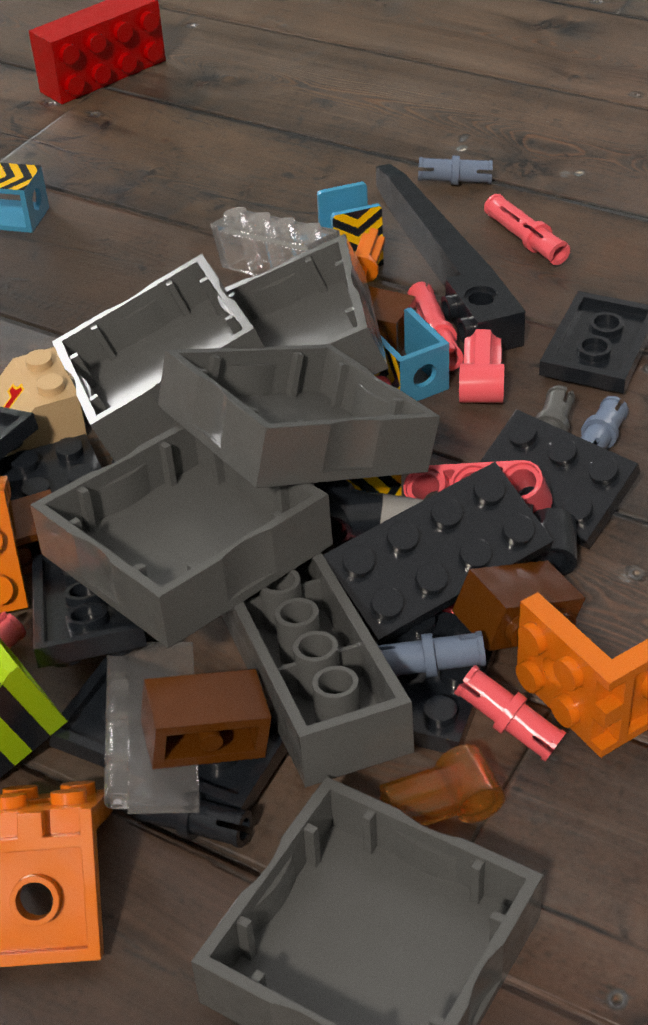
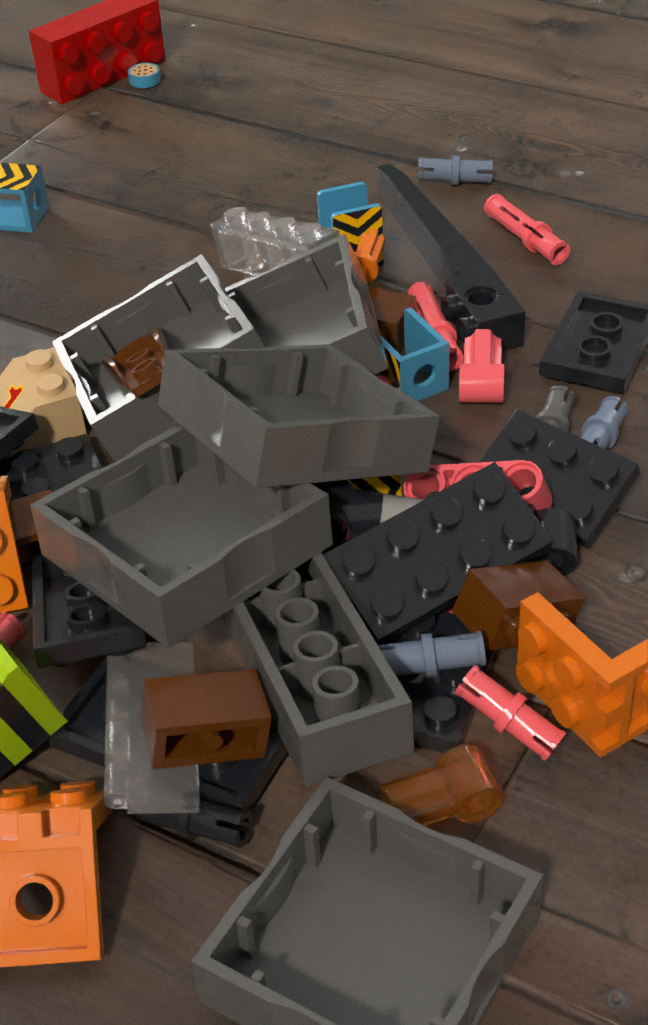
(139, 363): none -> reddish brown piece
(144, 75): none -> dark azure tile

